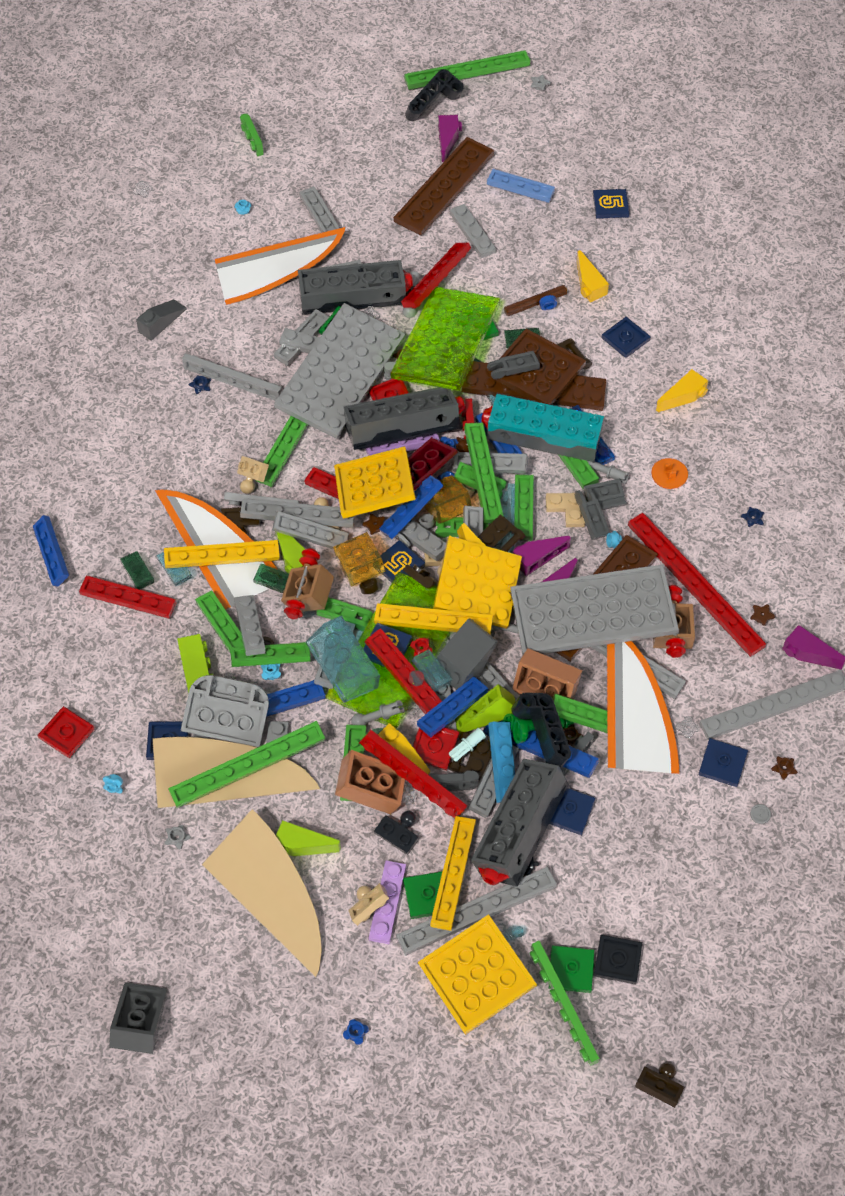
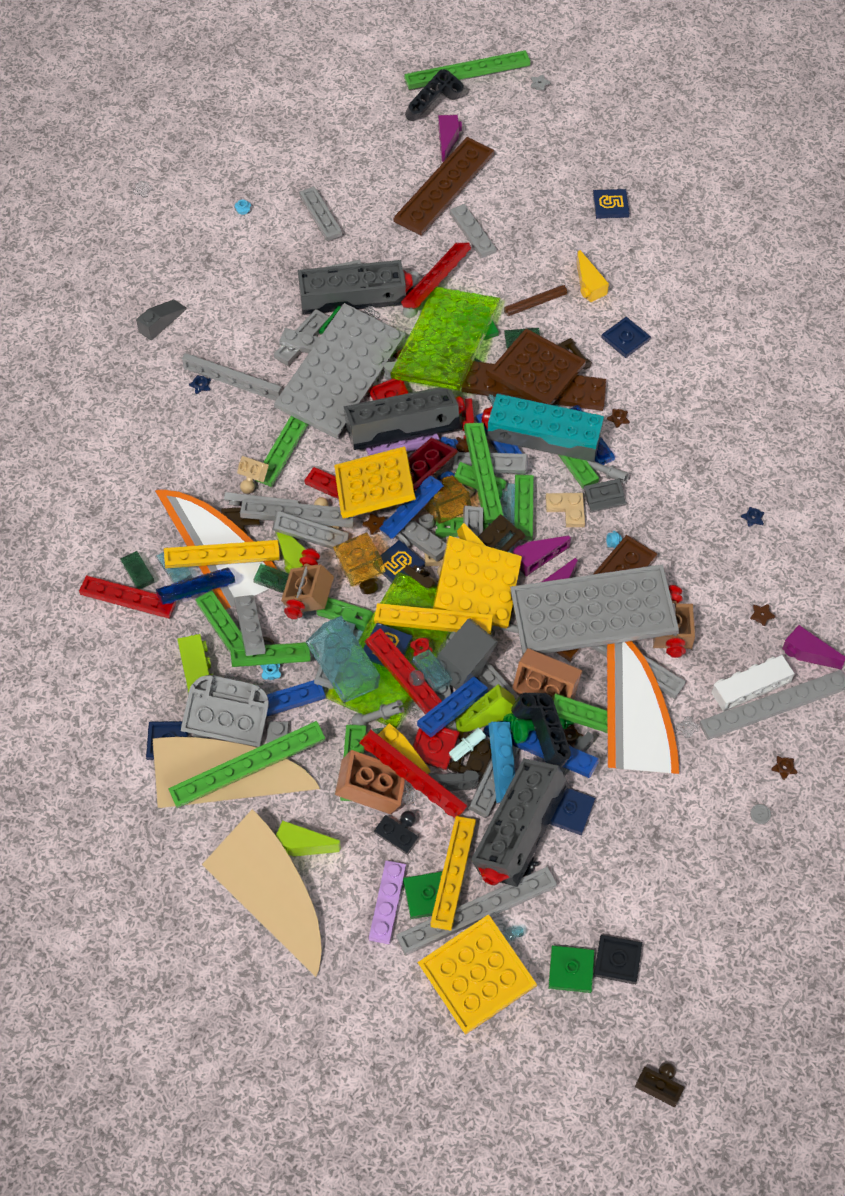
(50, 551): blue plate -> none
(66, 732): red plate -> none
(113, 783): medium azure plate -> none
(137, 1018): dark grey slope -> none
(176, 831): light grey plate -> none
(195, 585): none -> clear blue plate
(251, 134): bright green plate -> none
(267, 267): sticker -> none
(355, 1025): blue plate -> none
(368, 902): tan plate -> none
(513, 364): dark grey hinge -> none
(520, 185): medium blue plate -> none
(548, 302): blue tile -> none
(567, 1010): bright green plate -> none
(592, 514): dark grey hinge -> none
(618, 413): none -> reddish brown plate
(669, 473): orange piece -> none
(685, 391): yellow slope -> none
(697, 585): red plate -> none
(723, 762): dark blue plate -> none
(752, 683): none -> white brick

